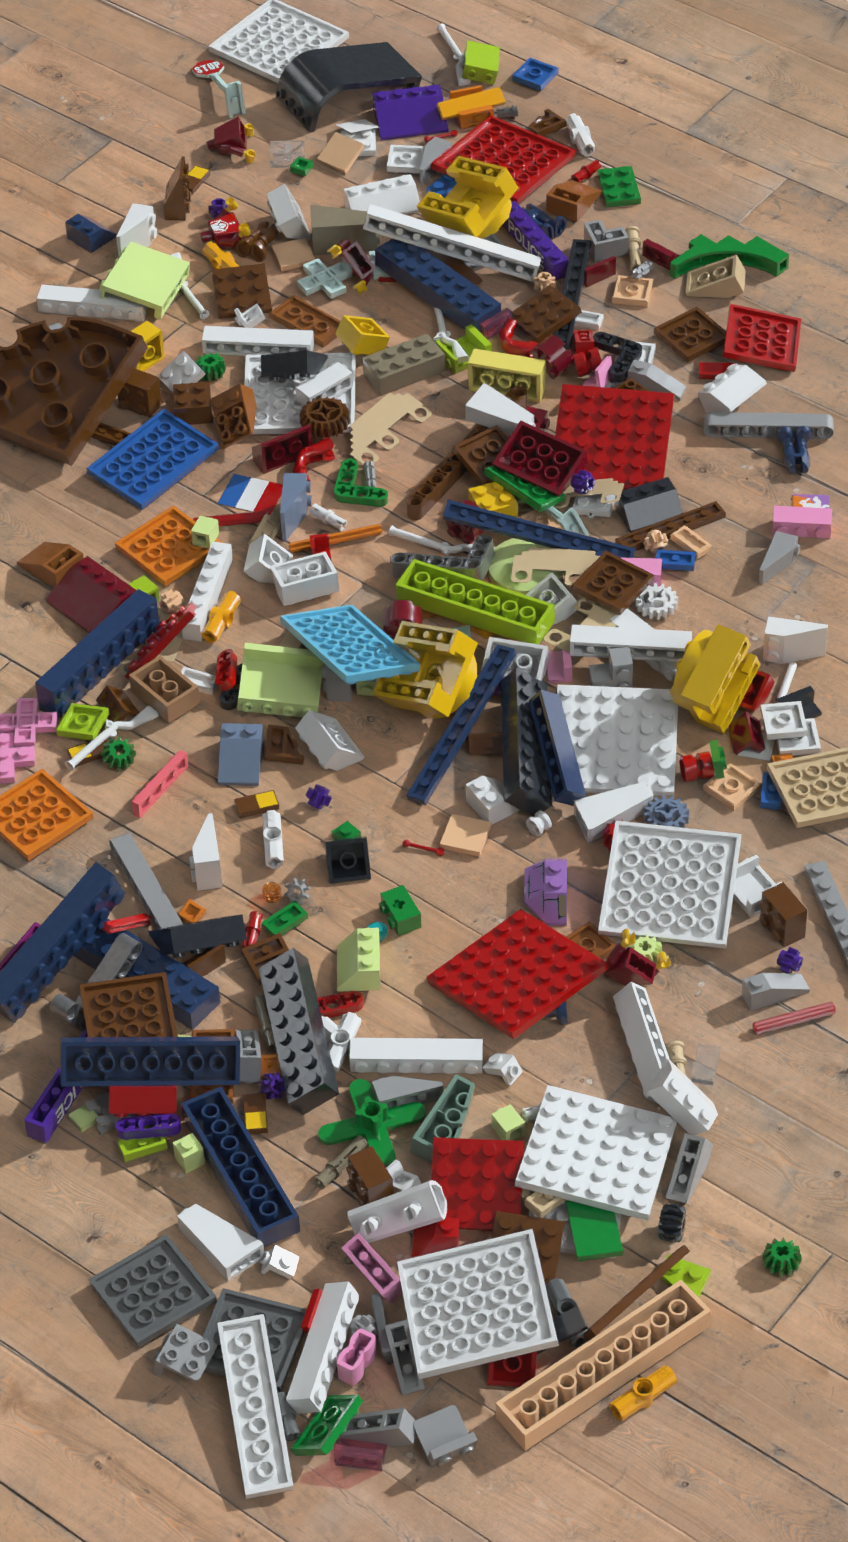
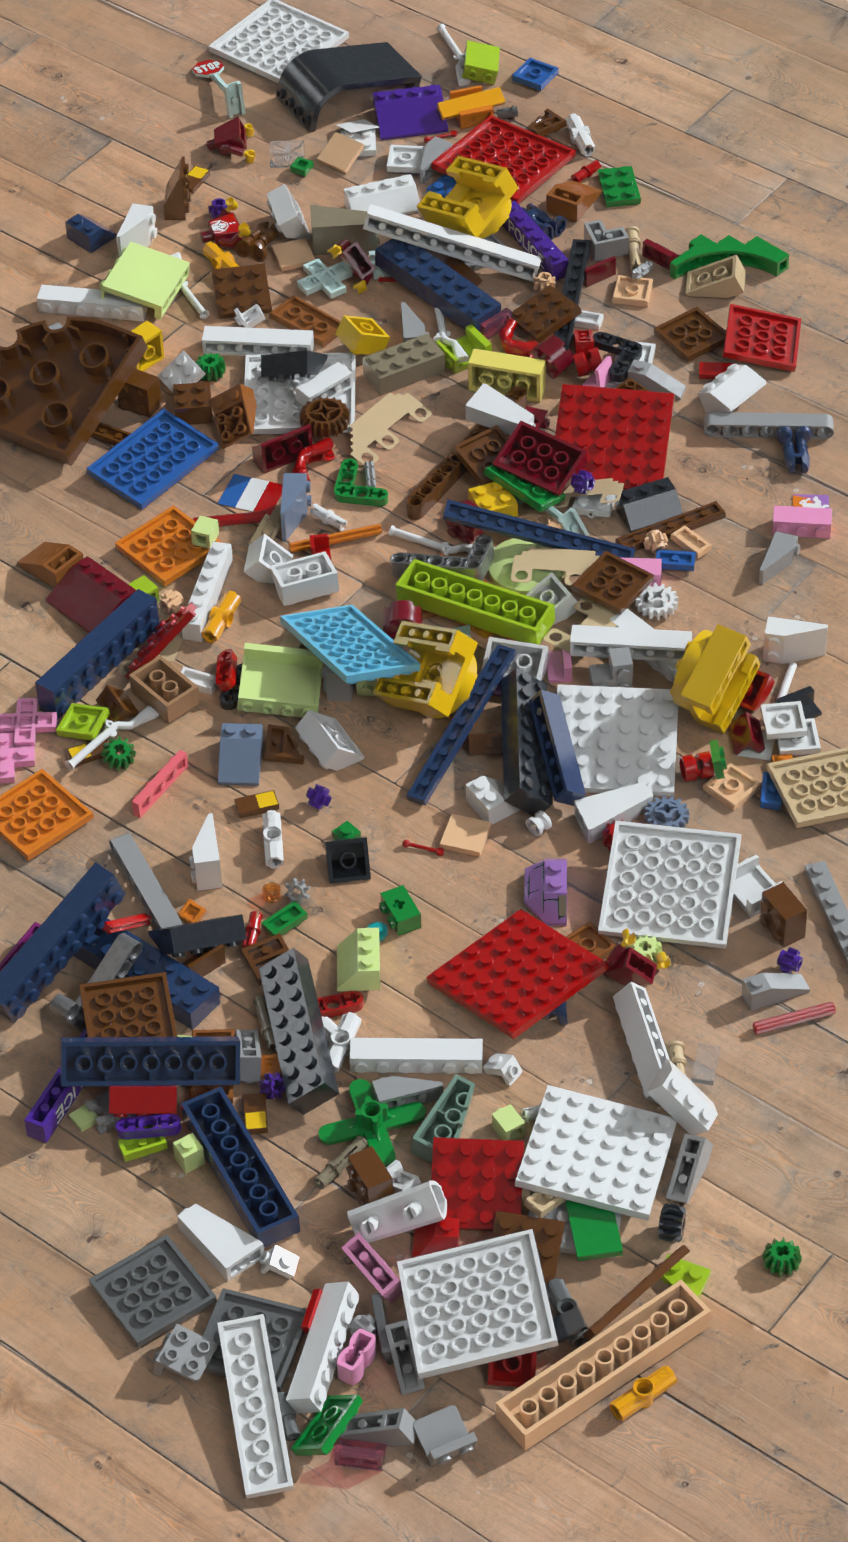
(411, 324): none -> light grey slope

